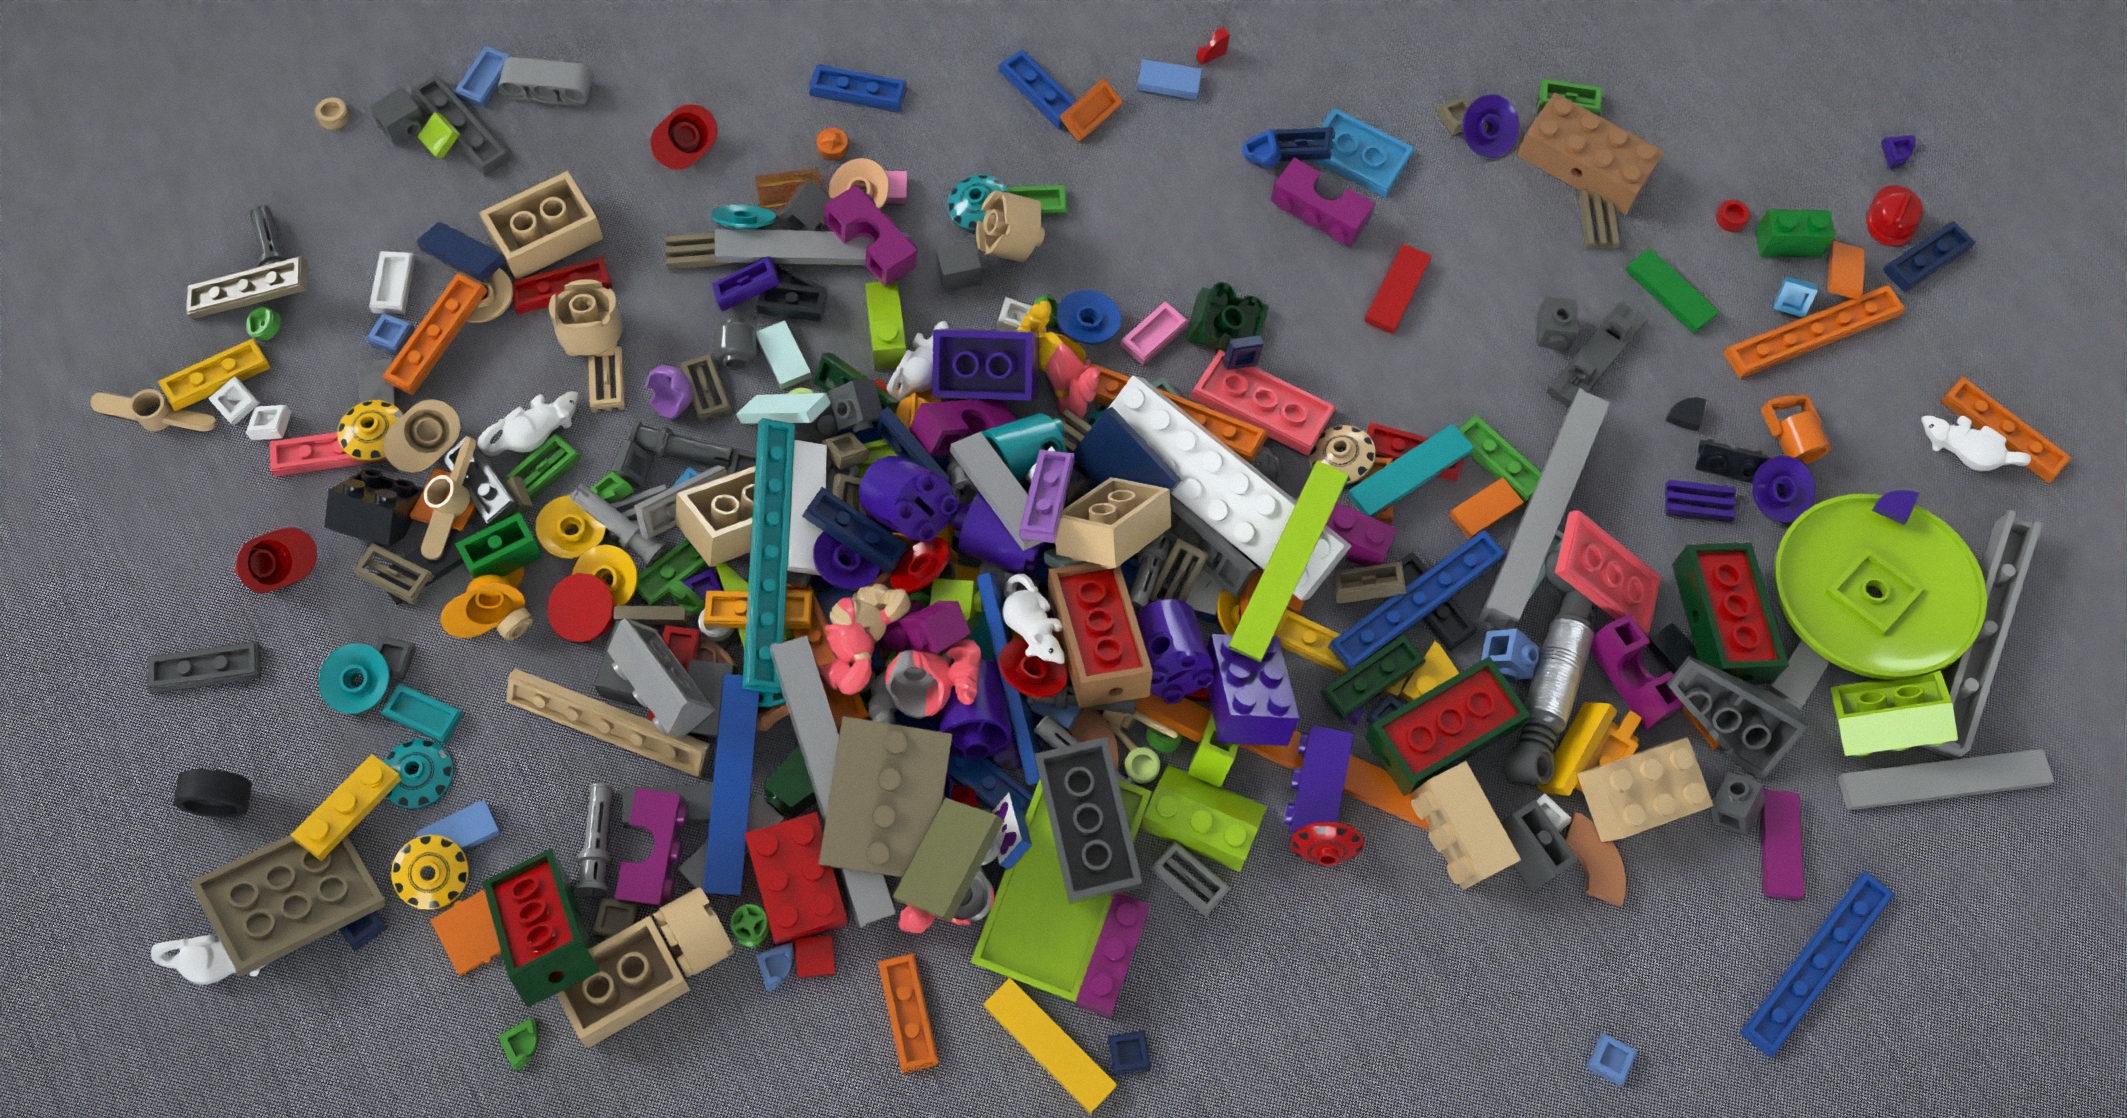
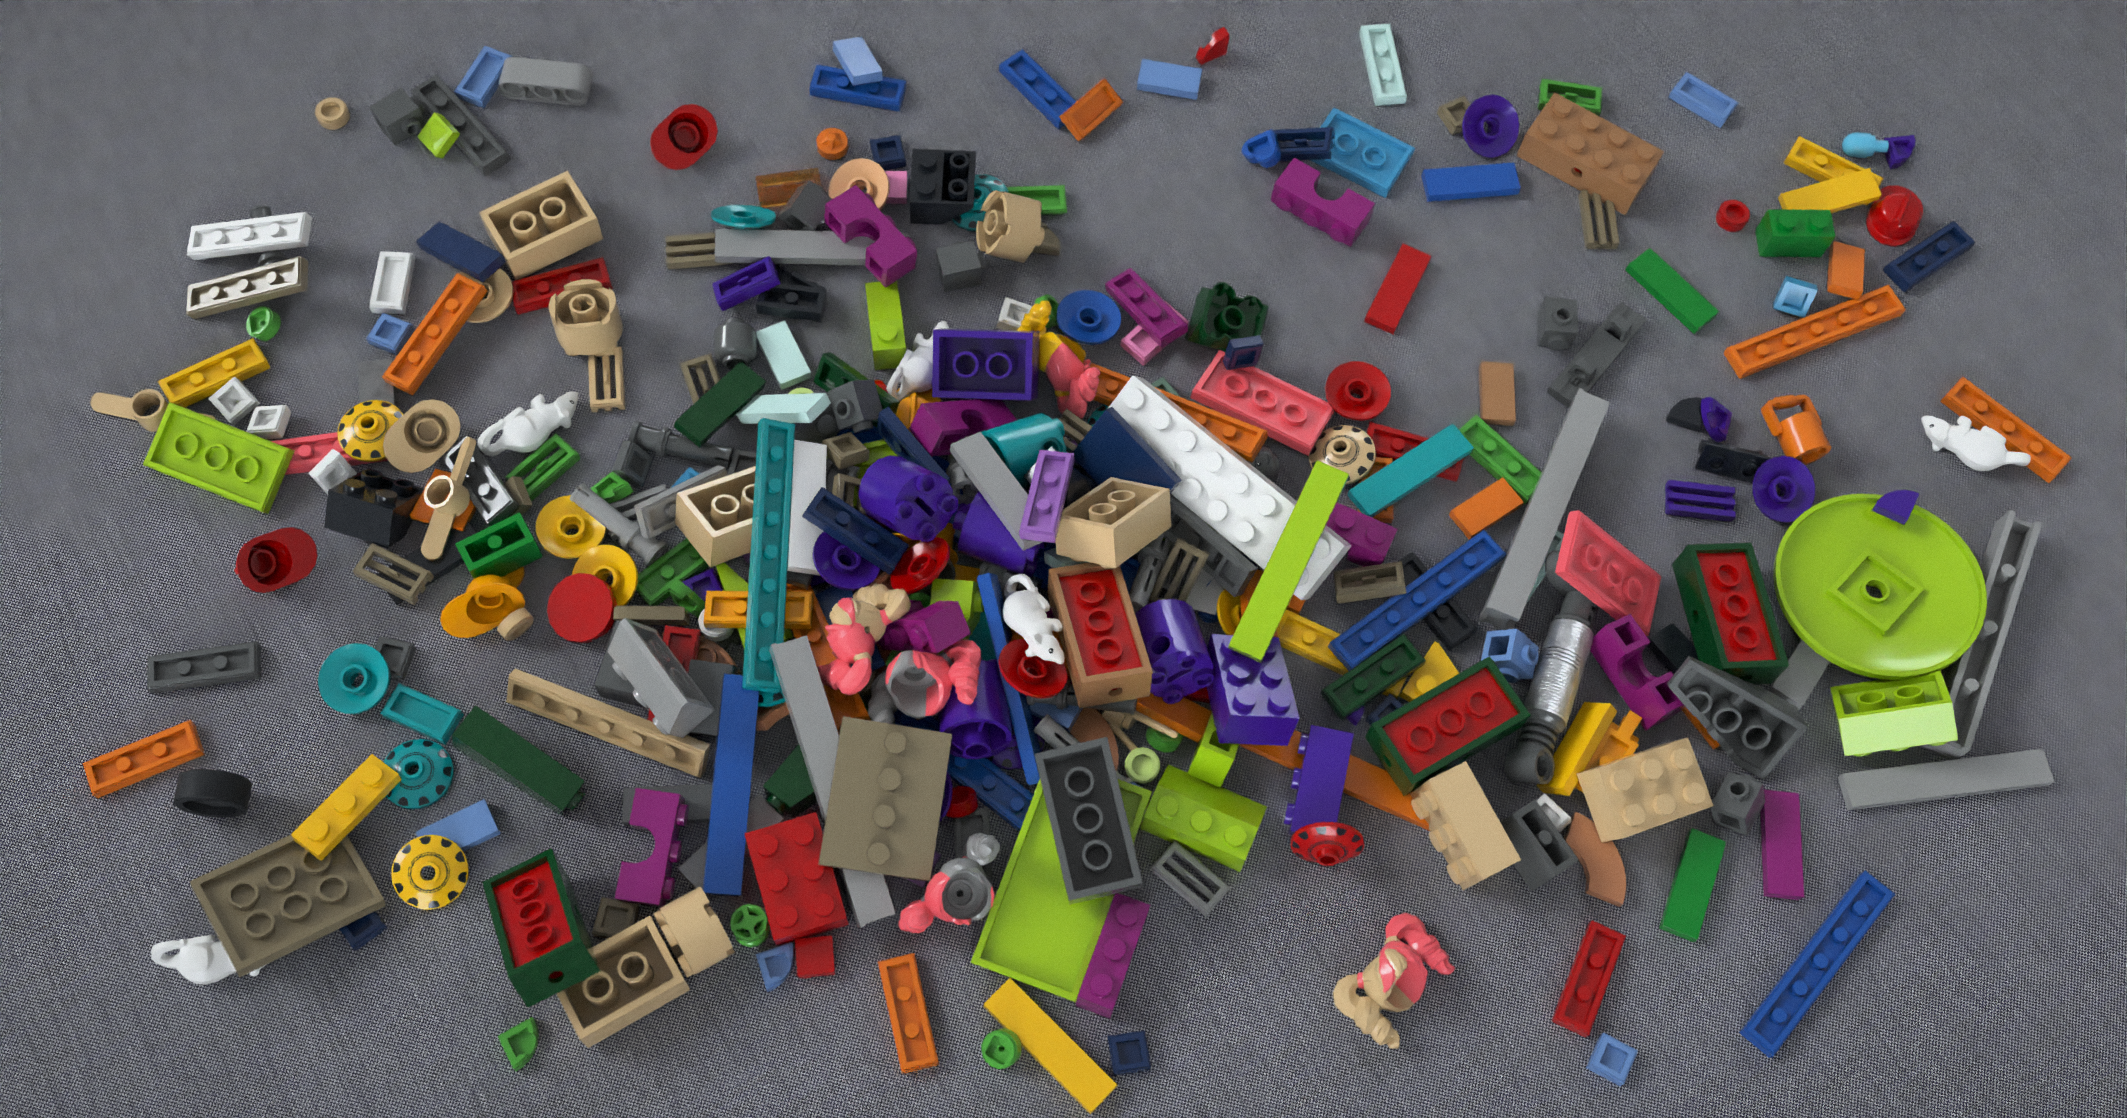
(143, 759): none -> orange tile
(218, 457): none -> lime tile
(249, 236): none -> white tile
(332, 471): none -> white tile
(468, 933): orange piece -> none
(517, 761): none -> dark green slope
(594, 855): light grey pin -> none
(671, 391): medium lavender hair -> none
(719, 404): none -> dark green tile
(857, 61): none -> medium blue tile
(888, 152): none -> dark blue tile
(941, 185): none -> black slope
(948, 859): olive tile -> none
(1001, 1048): none -> bright green tile
(1013, 834): tile -> none
(1050, 244): none -> dark tan tile
(1146, 307): none -> magenta tile
(1360, 379): none -> red dish
(1382, 65): none -> light aqua tile
(1392, 979): none -> hair
(1470, 182): none -> blue tile
(1497, 393): none -> medium nougat tile
(1588, 978): none -> red tile
(1692, 885): none -> green tile
(1703, 99): none -> medium blue tile
(1715, 418): none -> dark purple tile
(1820, 162): none -> yellow tile
(1834, 193): none -> yellow tile
(1863, 145): none -> medium azure cylinder

